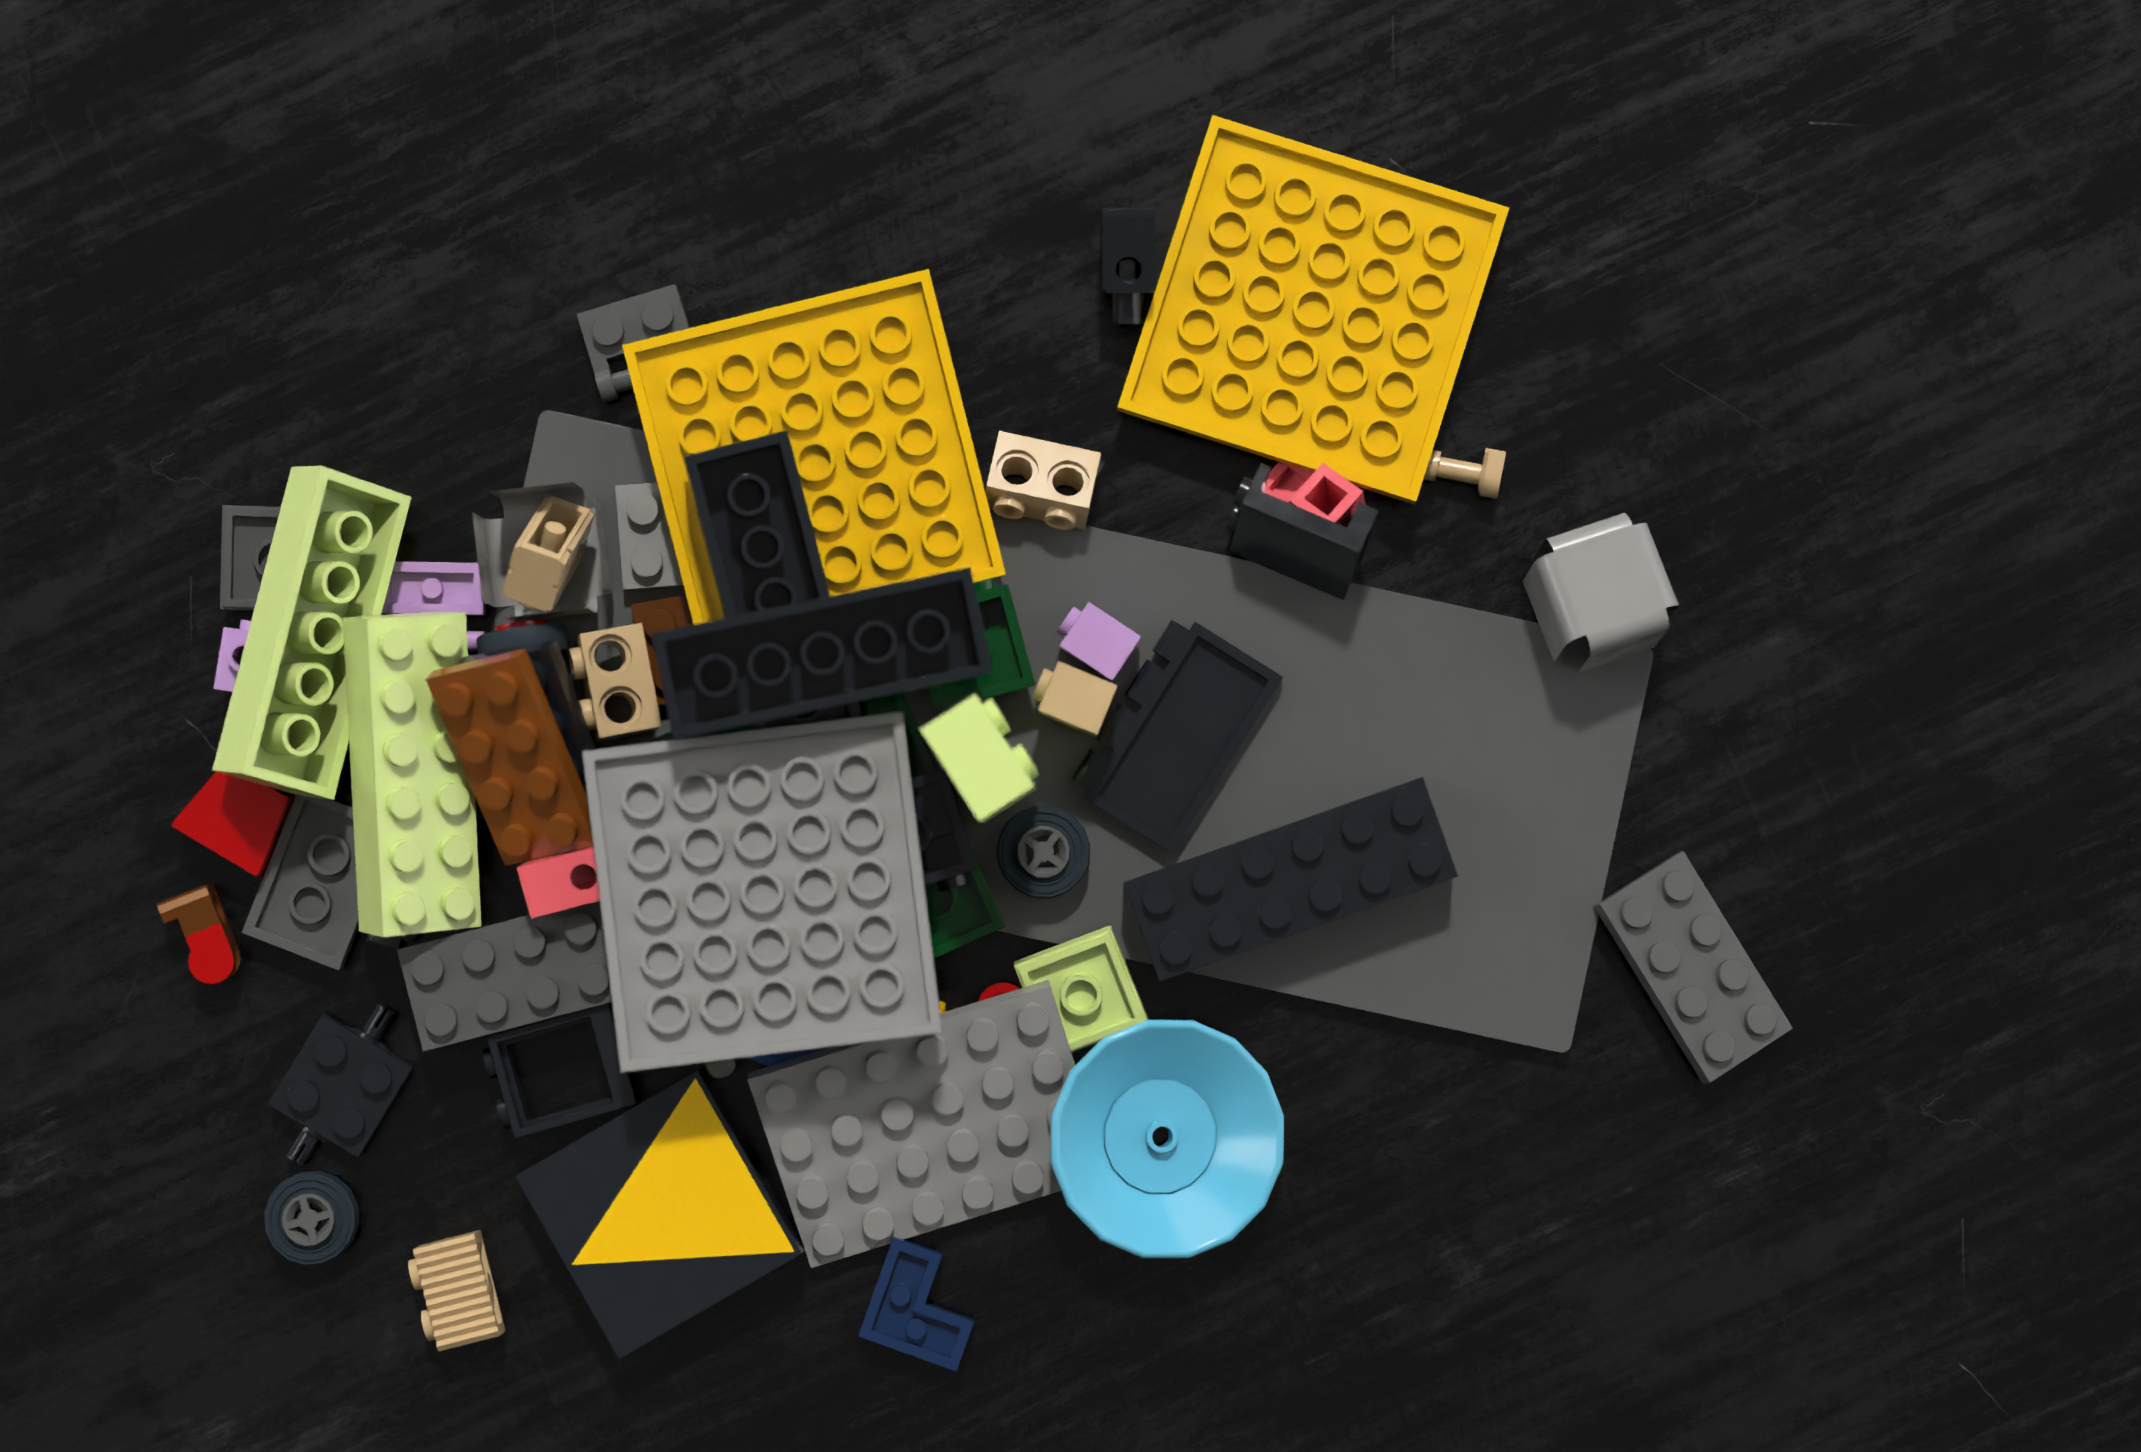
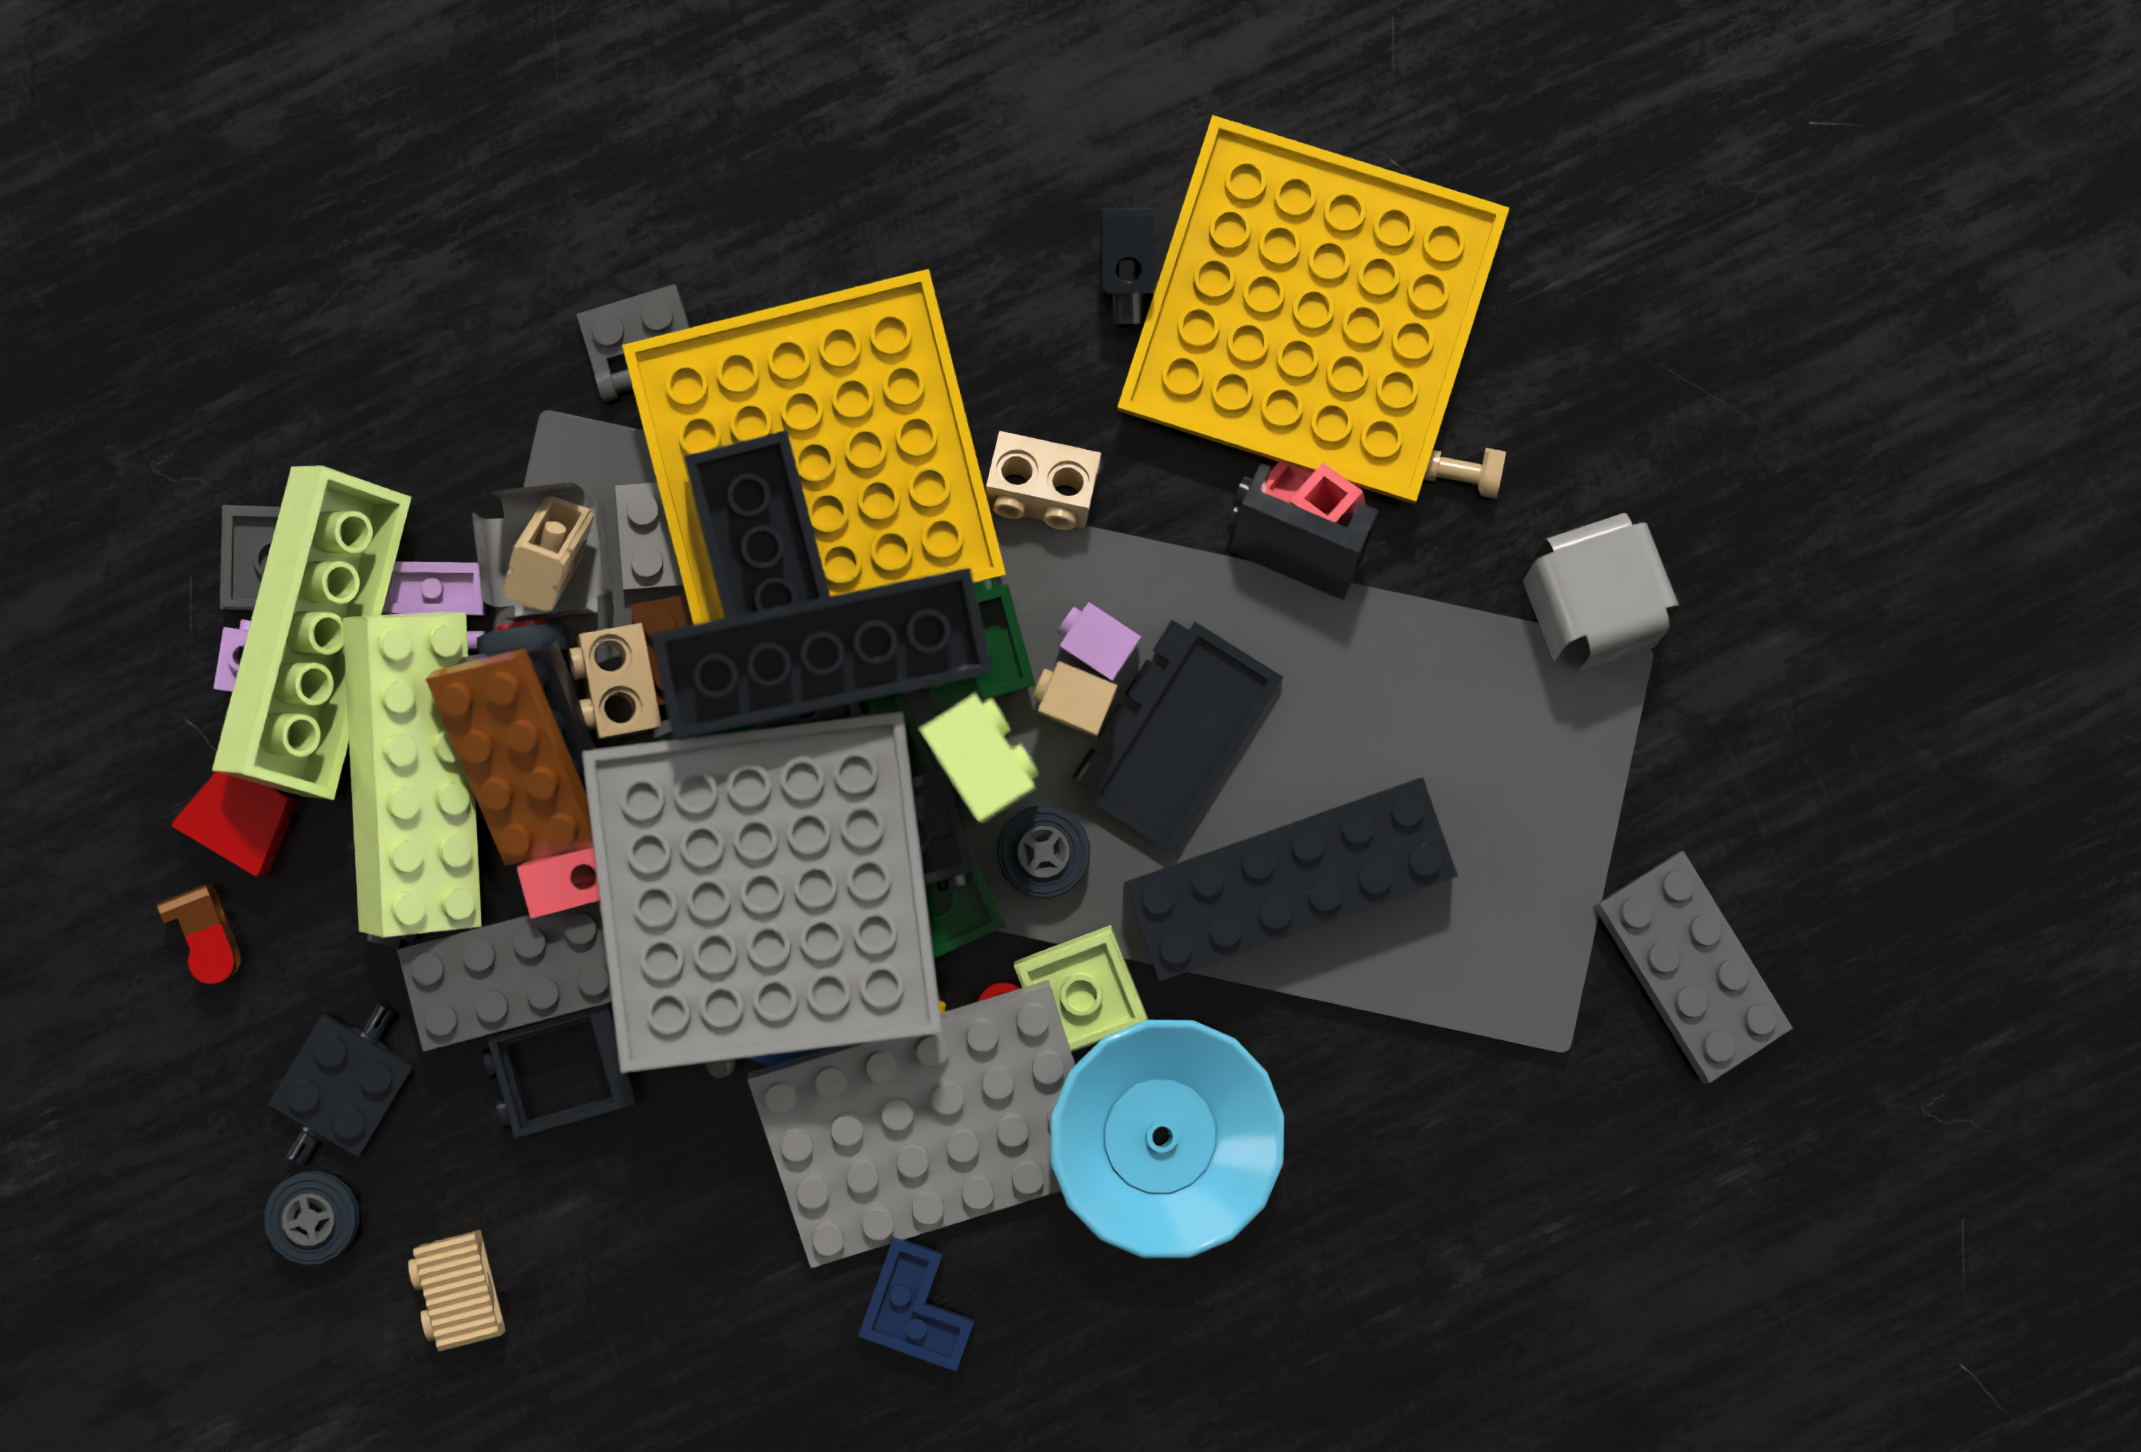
(310, 885): dark grey plate -> none
(660, 1213): tile -> none

